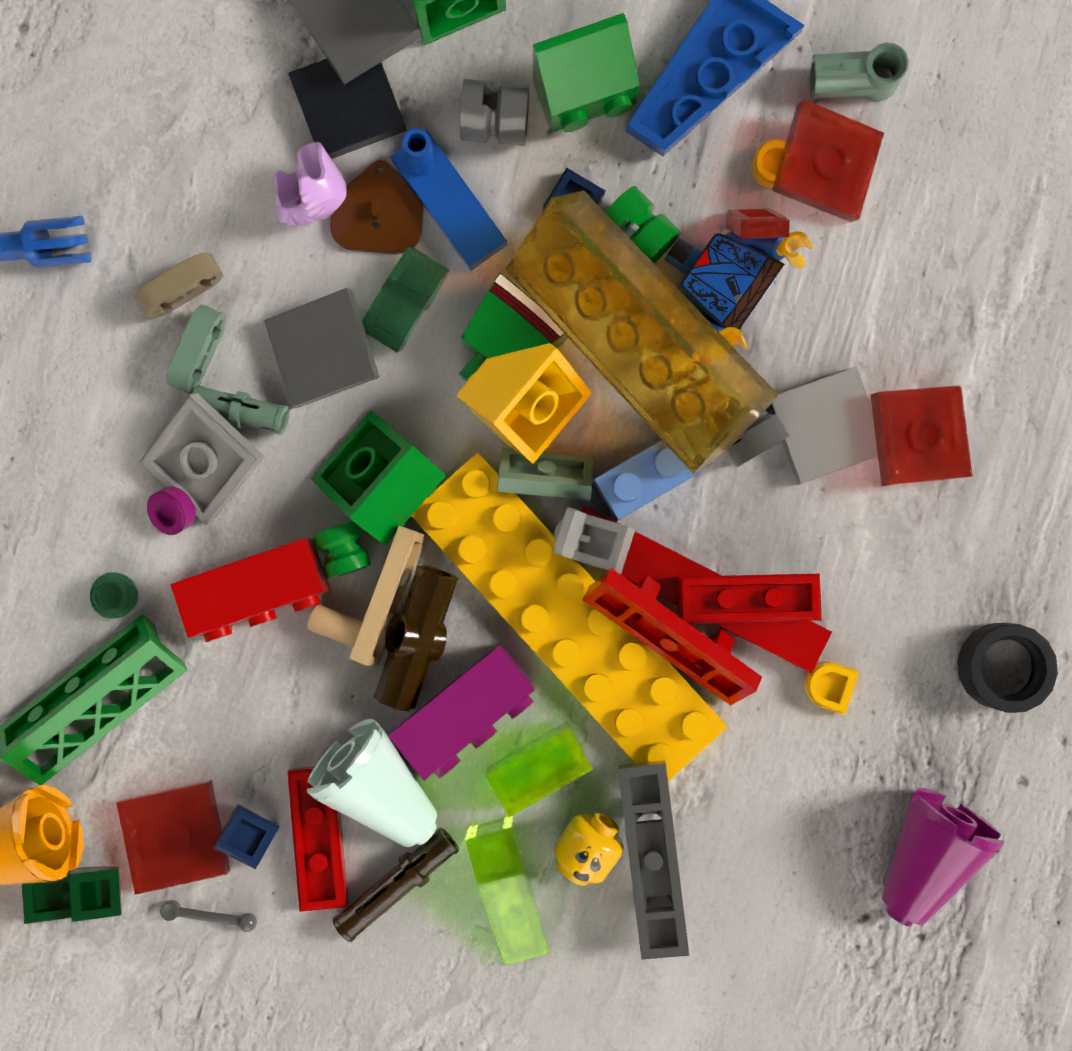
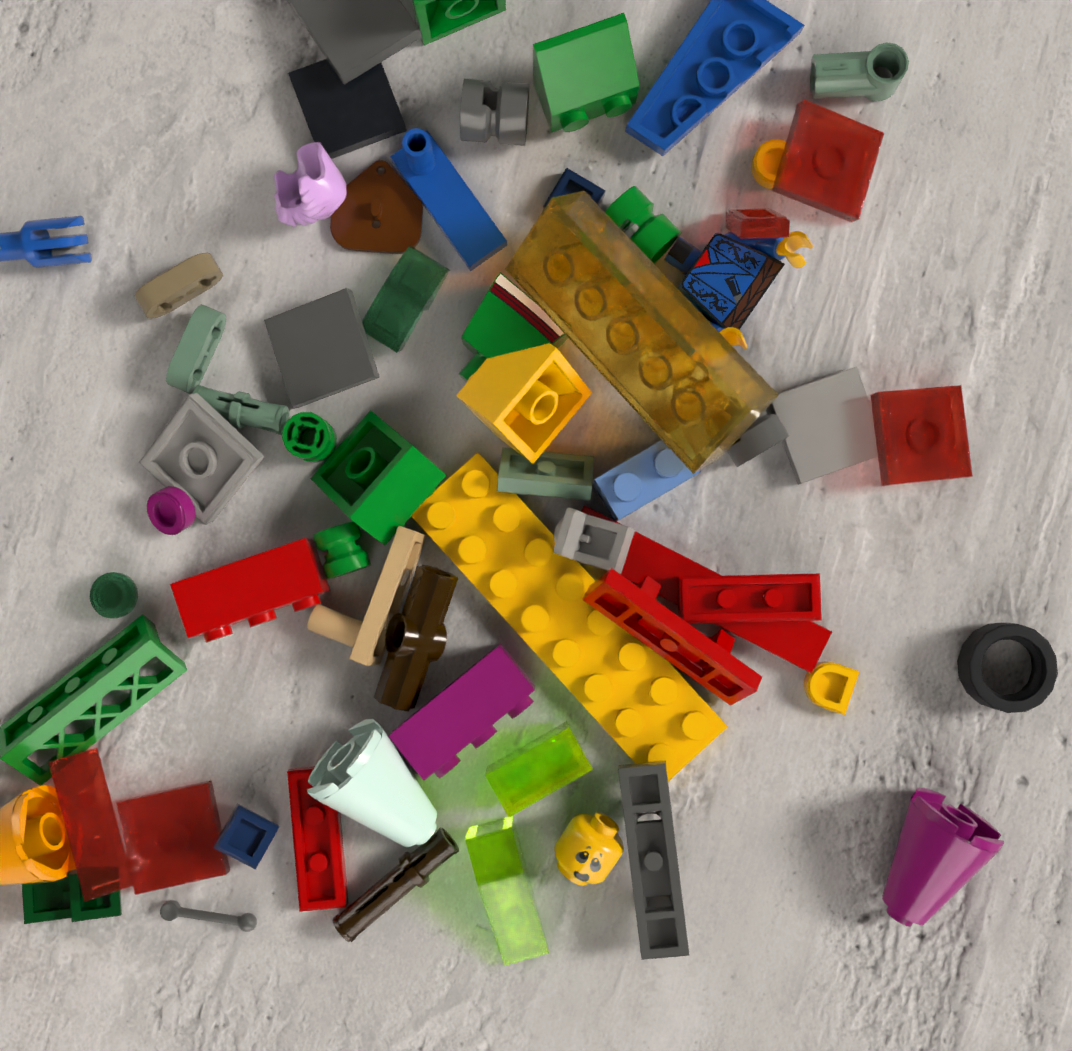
(91, 824): none -> clear red tile
(317, 438): none -> green wheel

